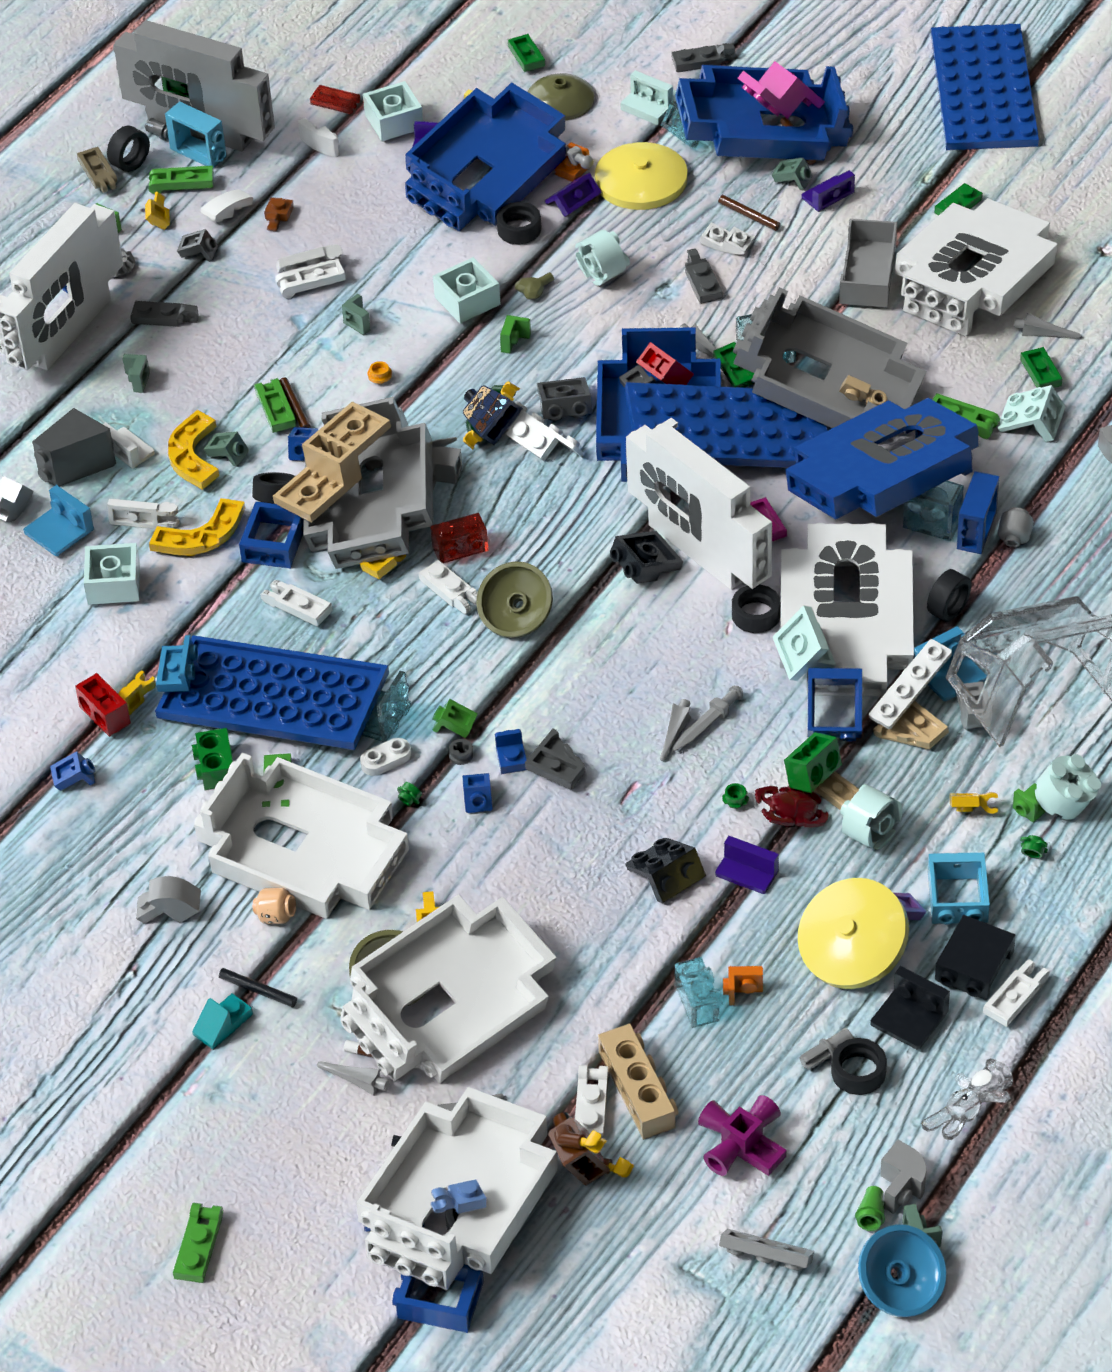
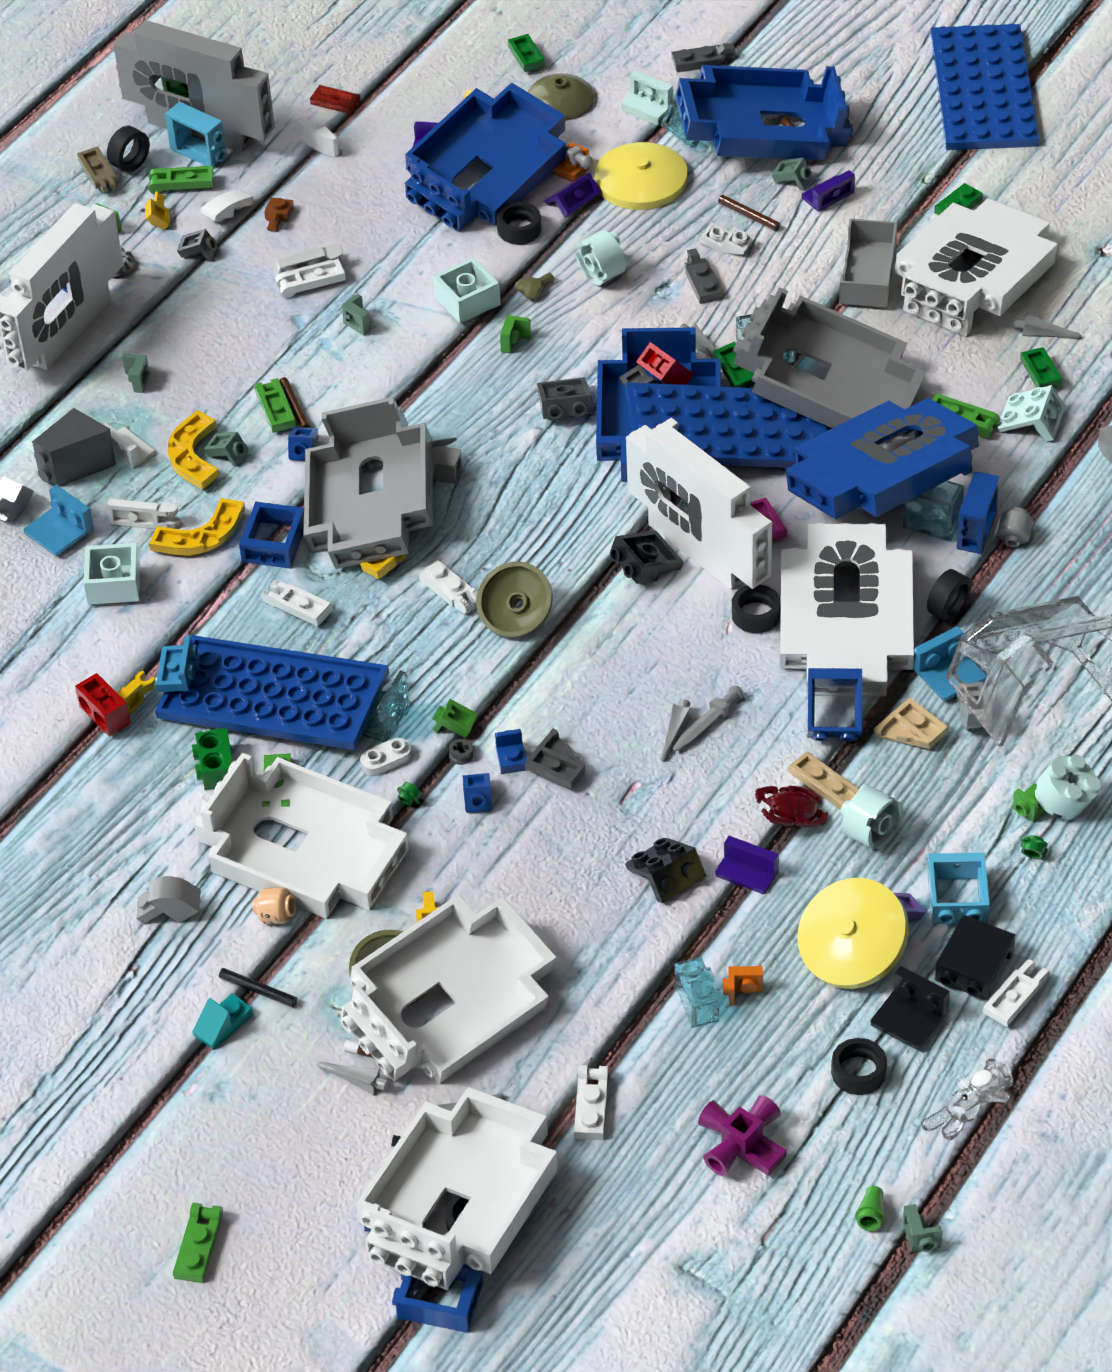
(72, 770): blue bracket -> none
(158, 128): dark grey pin -> none
(163, 313): dark grey hinge -> none
(268, 484): black tyre -> none
(331, 461): tan bracket -> none
(379, 372): light orange plate -> none
(392, 110): light aqua brick -> none
(459, 538): clear red brick -> none
(461, 1196): medium blue plate -> none
(489, 412): torso -> none
(537, 437): white bracket -> none
(581, 1150): reddish brown torso -> none
(637, 1081): tan brick -> none
(735, 795): green plate -> none
(766, 1249): light grey plate -> none
(780, 91): dark pink bracket -> none
(803, 644): light aqua bracket -> none
(812, 762): green brick -> none
(824, 1049): light grey axle -> none
(858, 390): tan plate -> none
(907, 1175): light grey brick -> none
(910, 684): white bracket -> none
(918, 1266): dark azure dish -> none
(966, 801): yellow plate -> none

